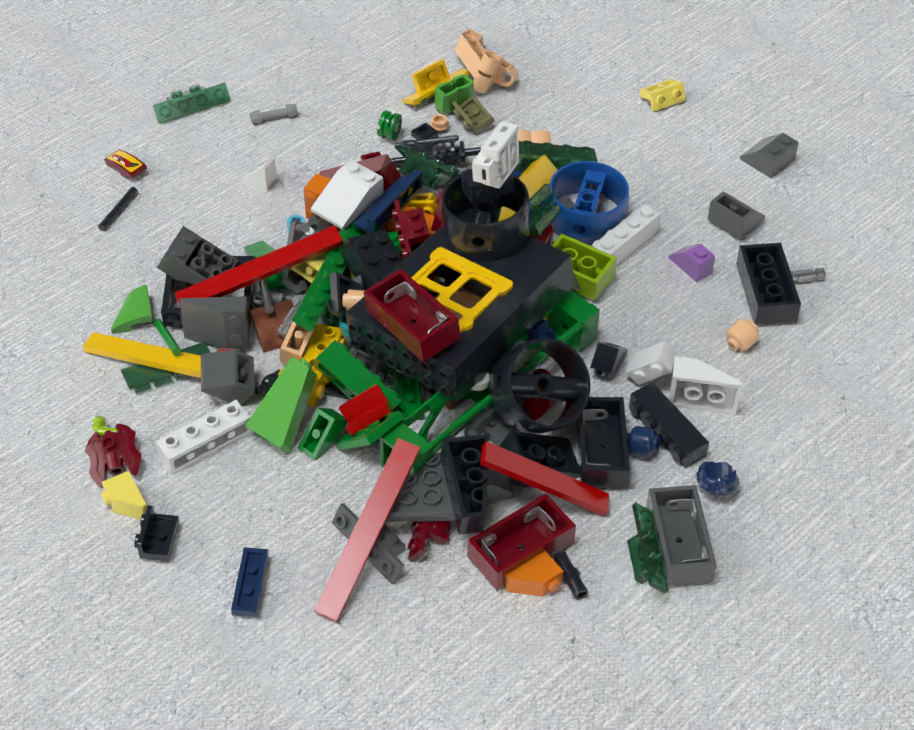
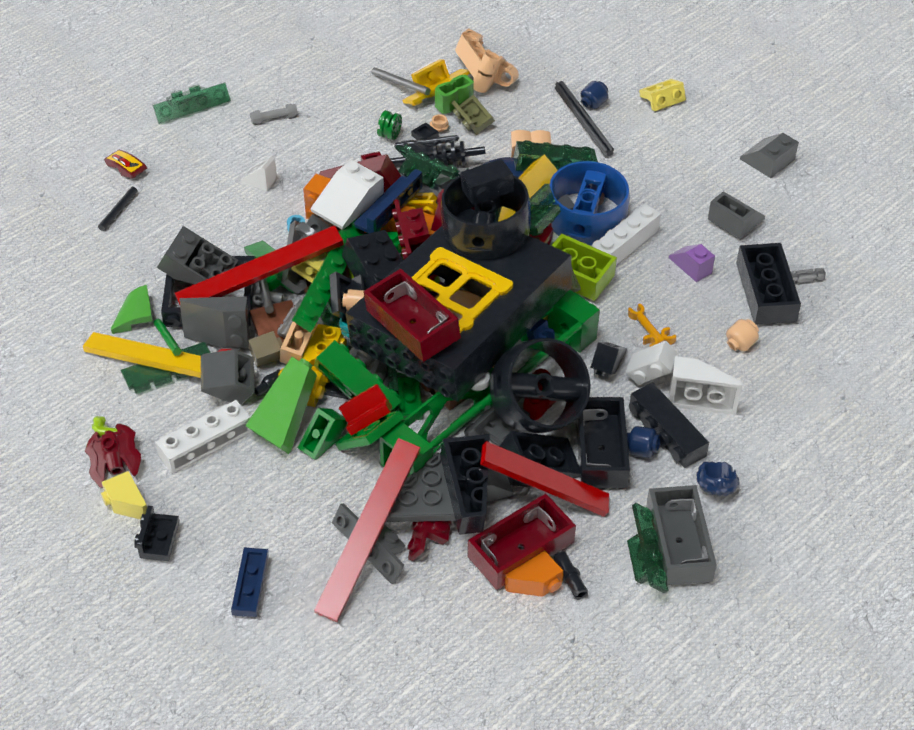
(265, 348): none -> dark tan brick
(401, 81): none -> flat silver bar
(497, 156): white piece -> none
(585, 120): none -> black axle
(594, 94): none -> dark blue head
(654, 337): none -> light orange bar

